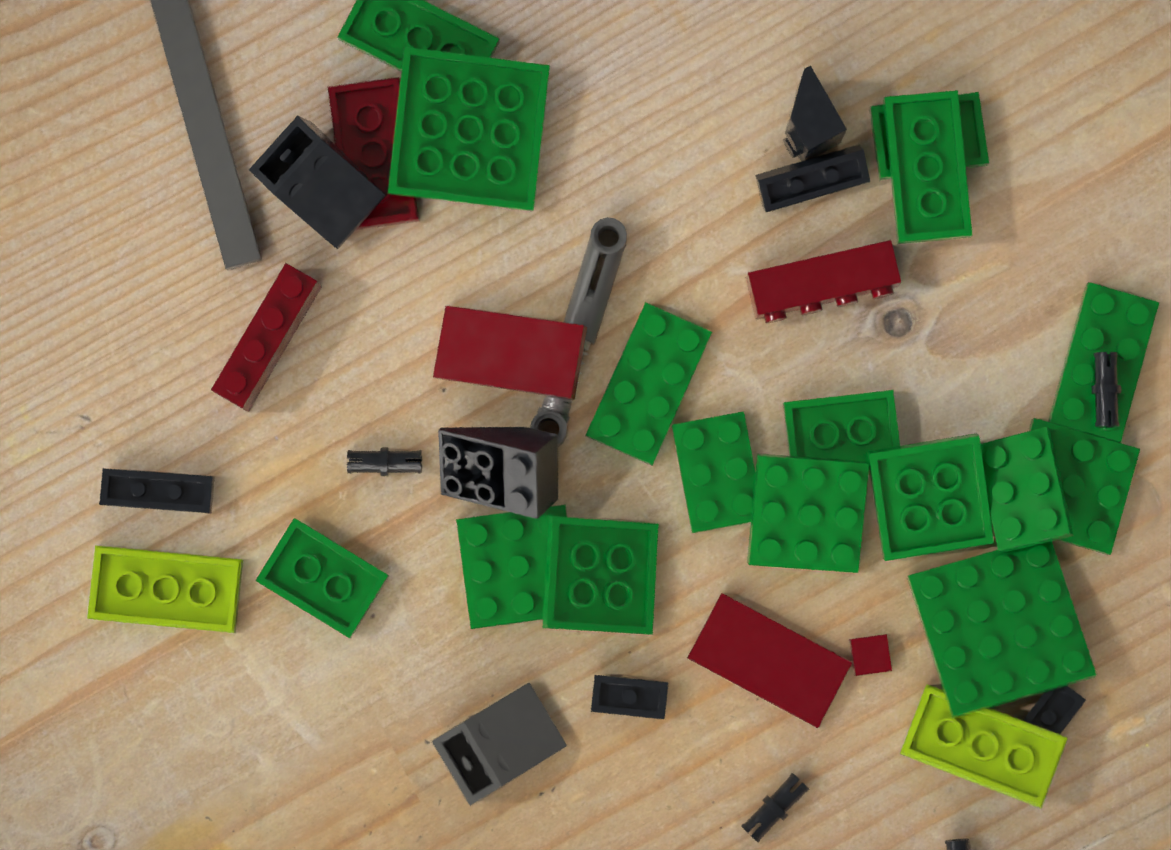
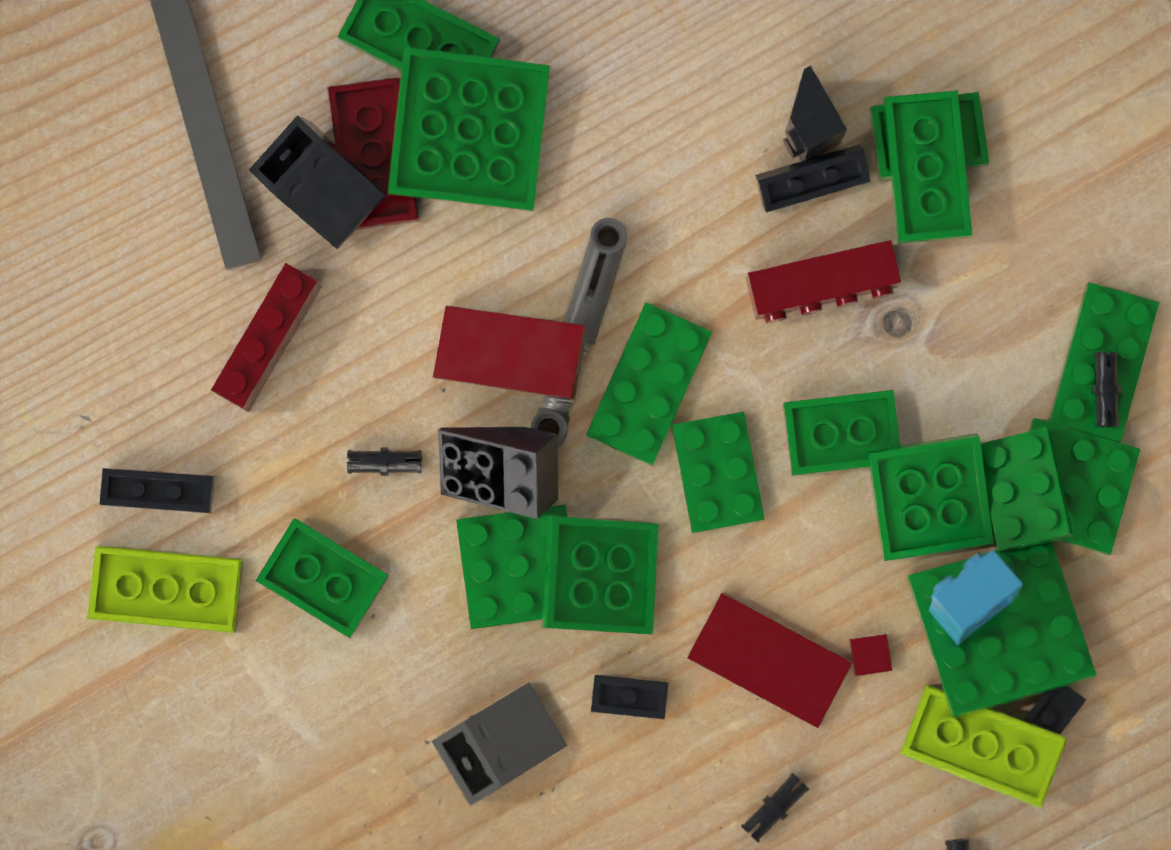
(807, 513): green plate -> none
(974, 596): none -> dark azure brick

